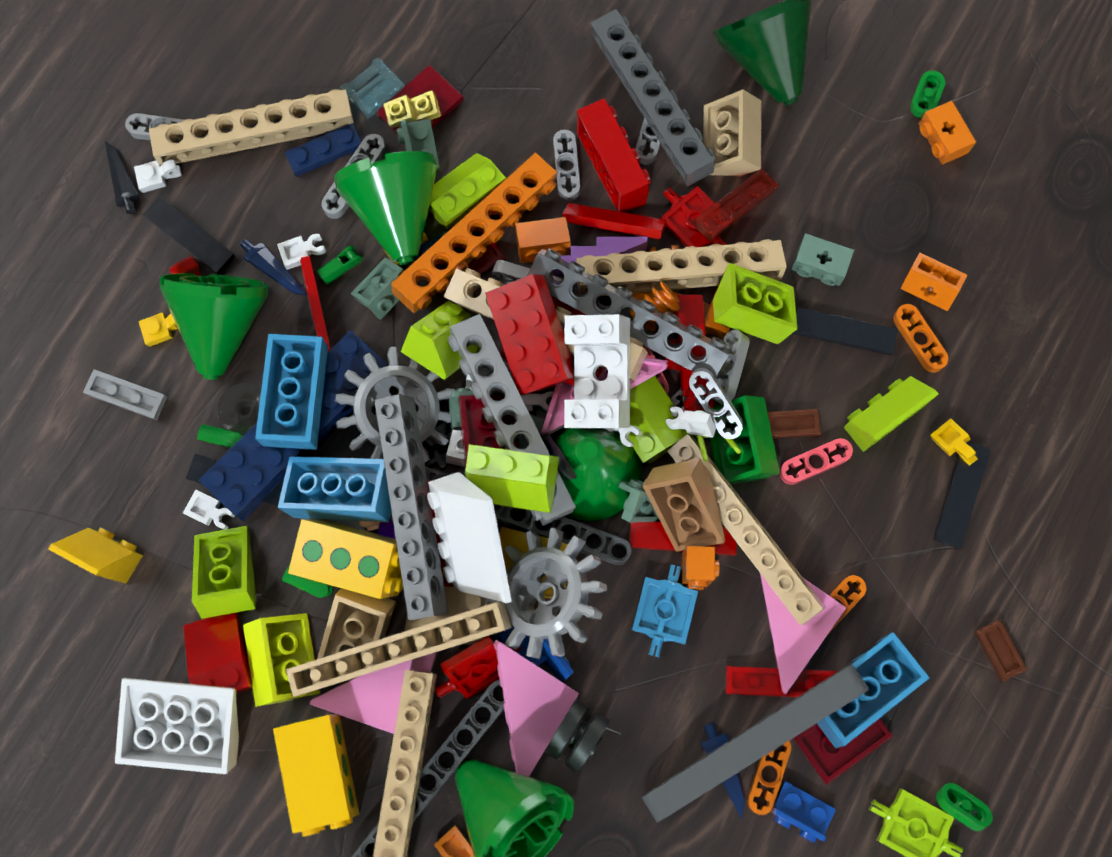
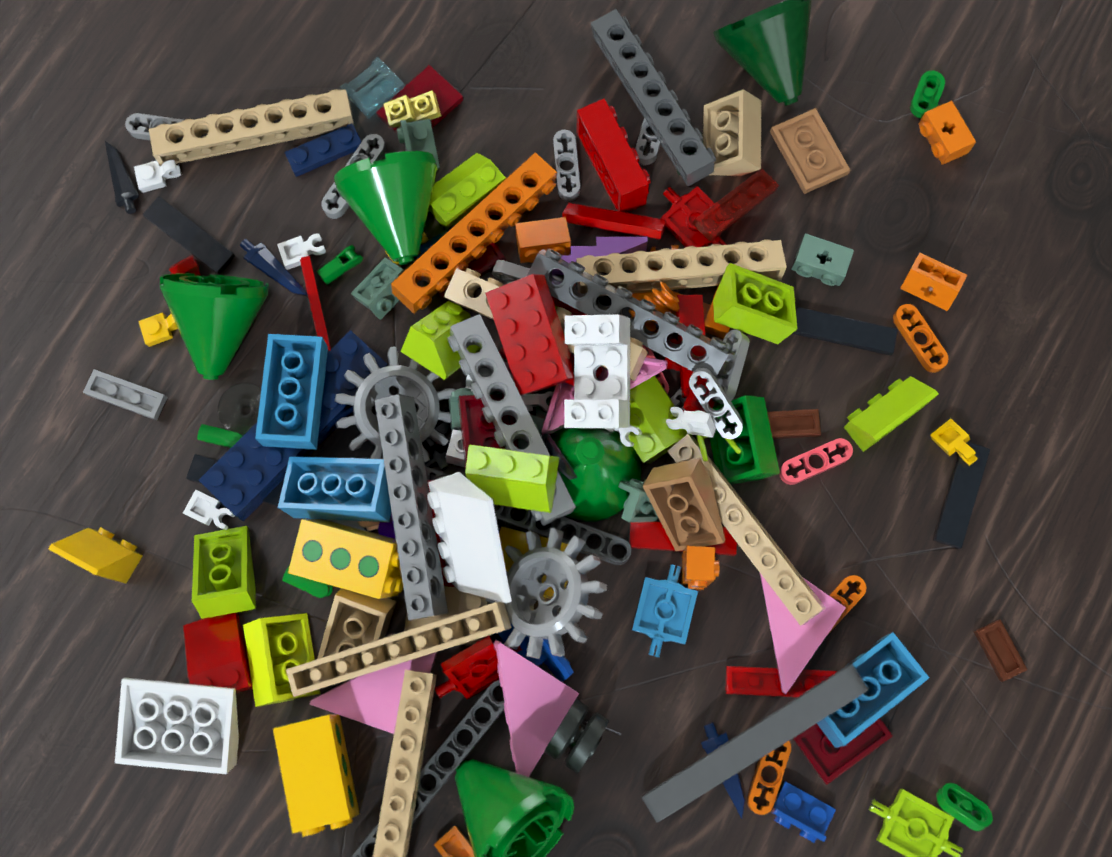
(810, 151): none -> medium nougat plate

